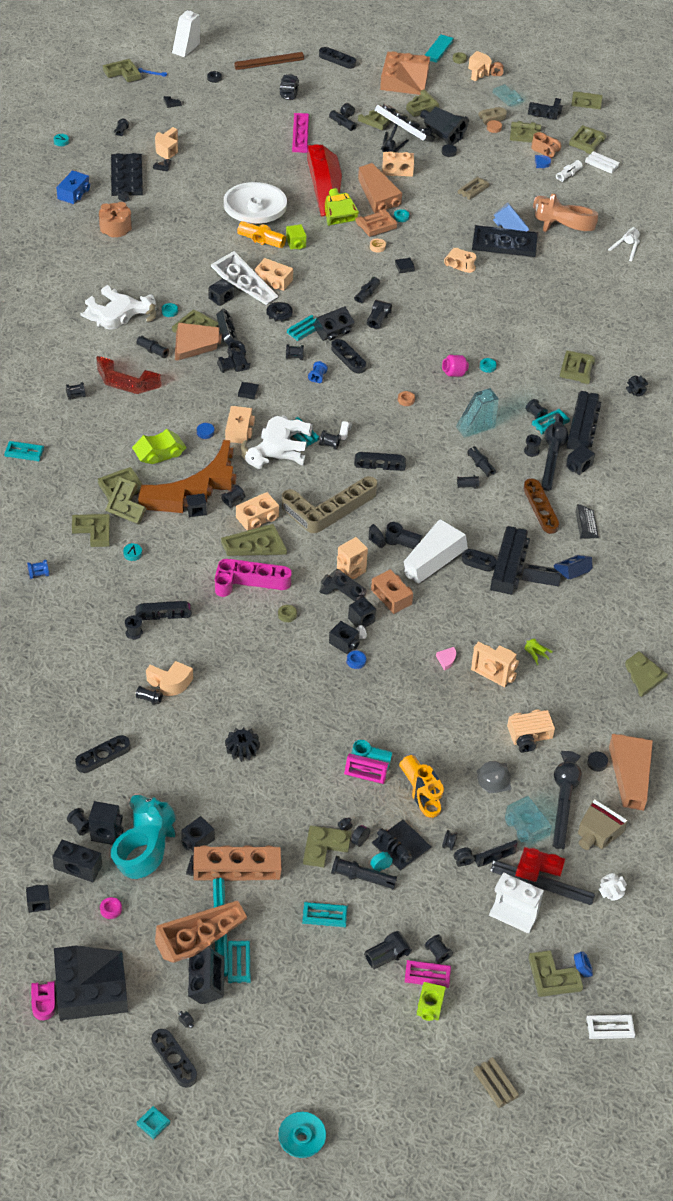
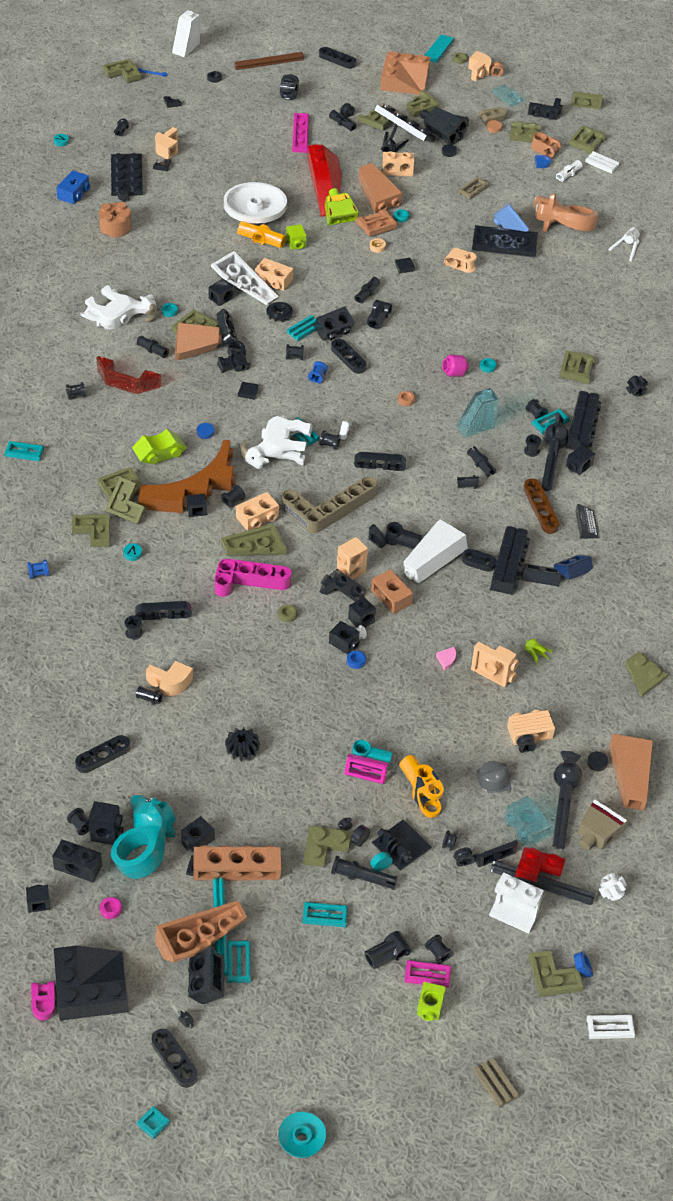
(239, 424): light nougat brick -> none

